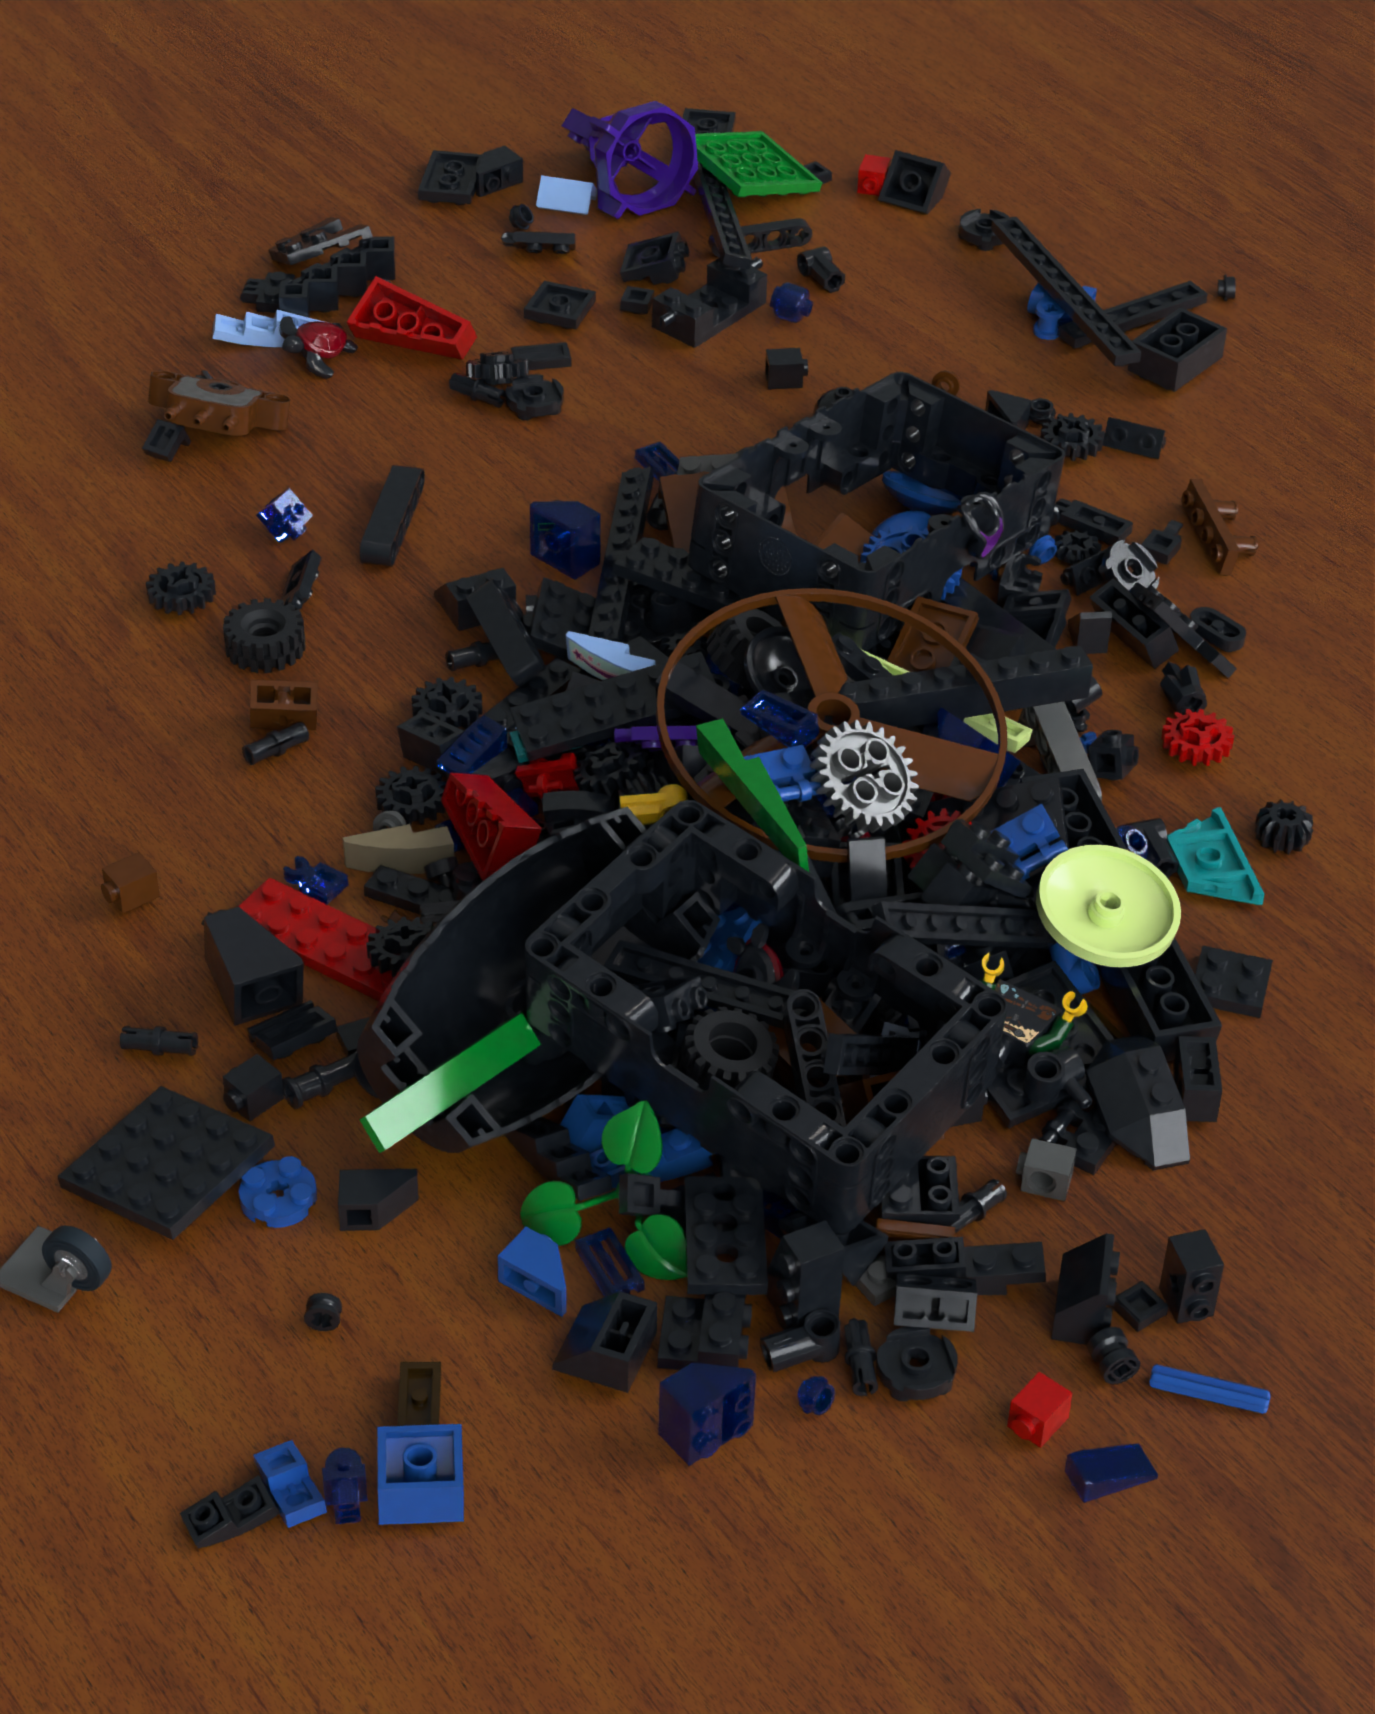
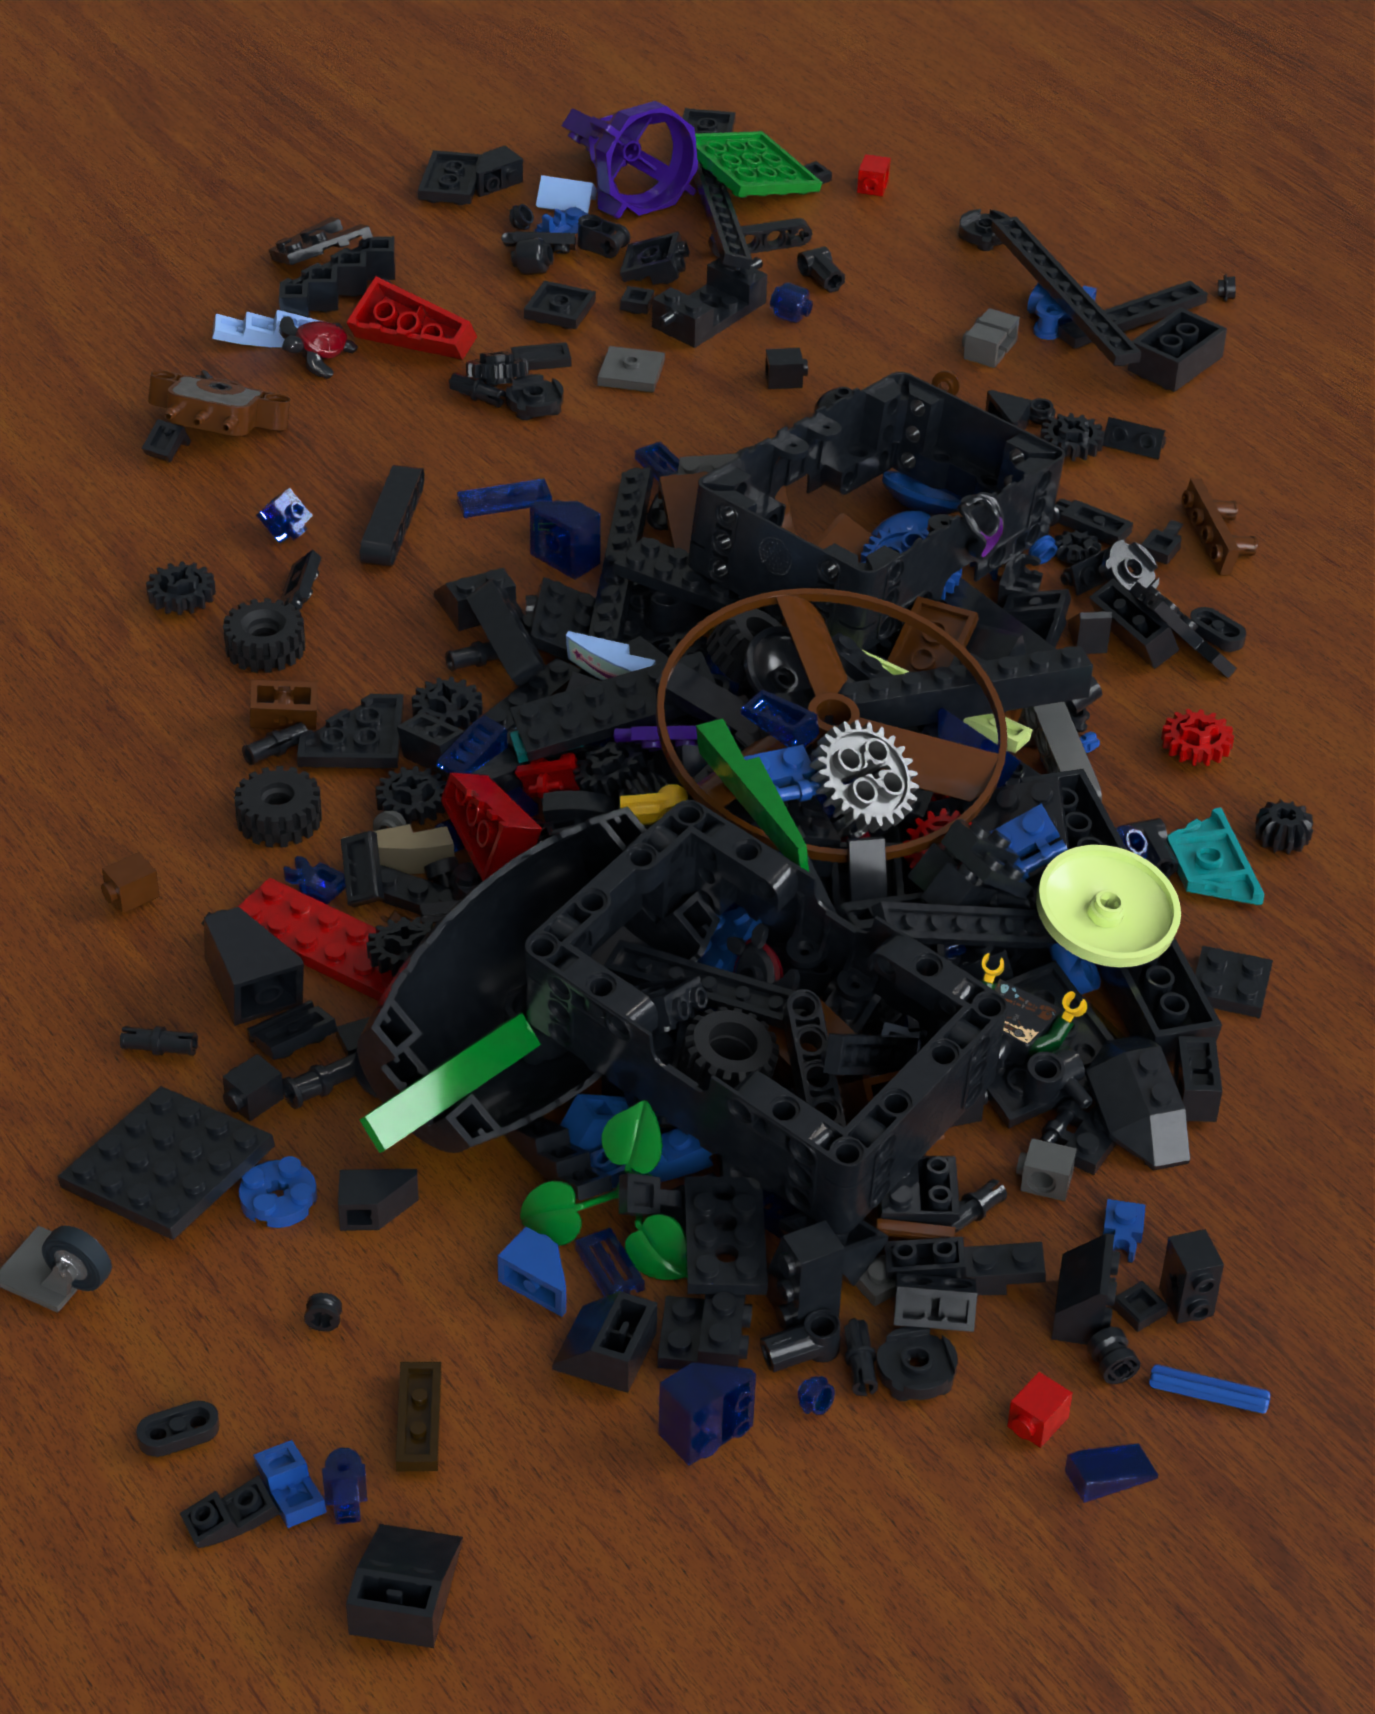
(177, 1428): none -> black plate
(265, 292): black hinge -> none
(282, 823): none -> black tyre
(356, 737): none -> black plate
(362, 869): none -> black plate
(402, 1585): none -> black slope
(420, 1474): blue slope -> none
(503, 497): none -> clear blue tile
(532, 256): none -> black head
(562, 221): none -> blue plate
(601, 236): none -> black piece
(631, 369): none -> dark grey plate
(914, 182): black slope -> none
(990, 337): none -> dark grey piece
(1113, 755): black brick -> none
(1126, 1223): none -> blue plate
(1183, 688): black rock -> none

